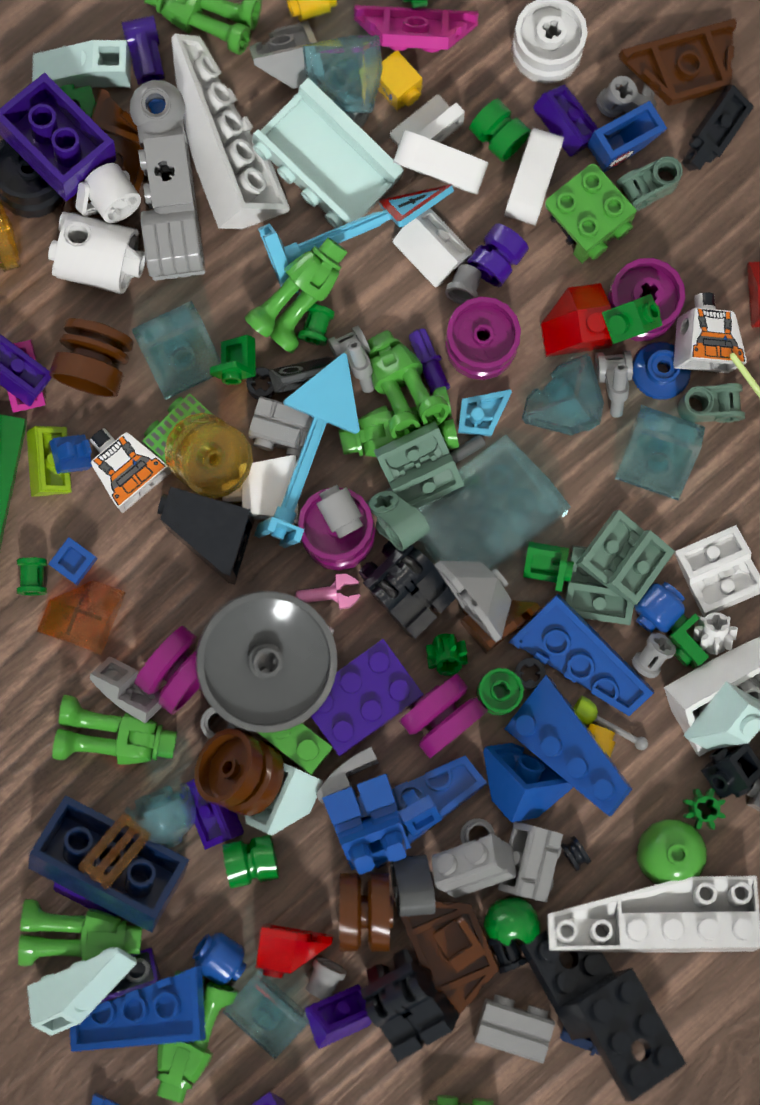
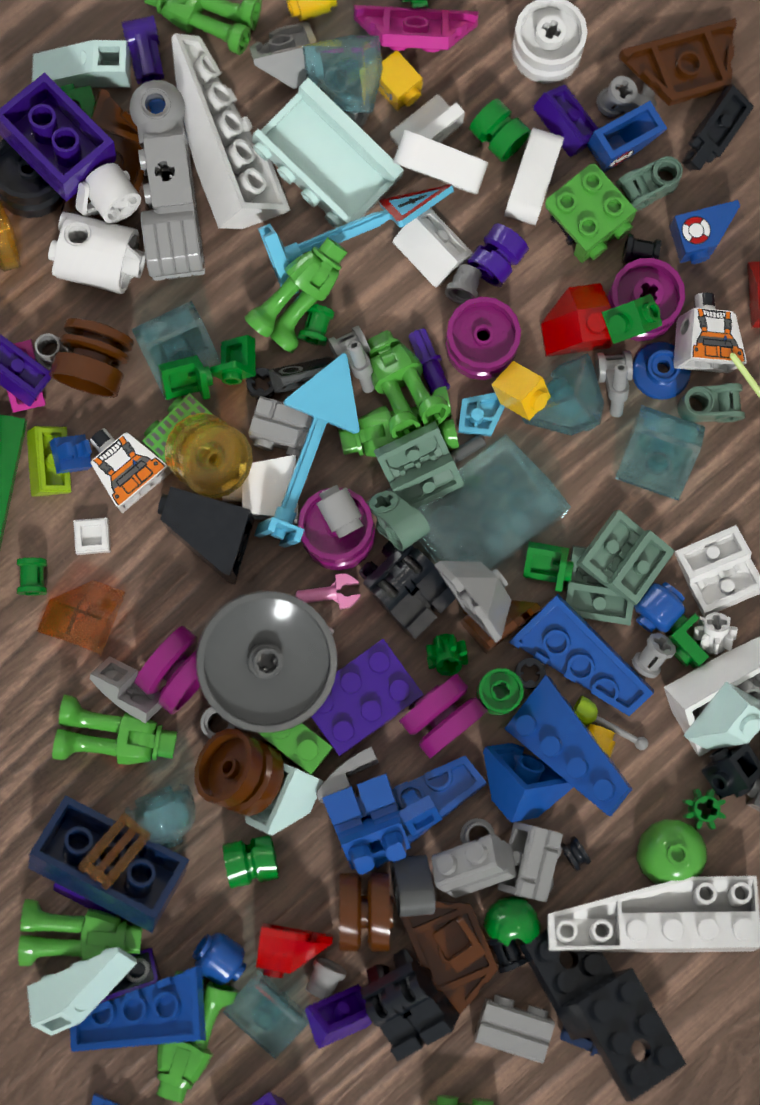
(44, 339): none -> light grey piece
(73, 561): blue tile -> none
(92, 536): none -> white tile
(185, 377): none -> green bracket
(214, 822): dark purple slope -> none
(521, 390): none -> yellow brick
(639, 248): none -> black bush
(701, 230): none -> blue slope

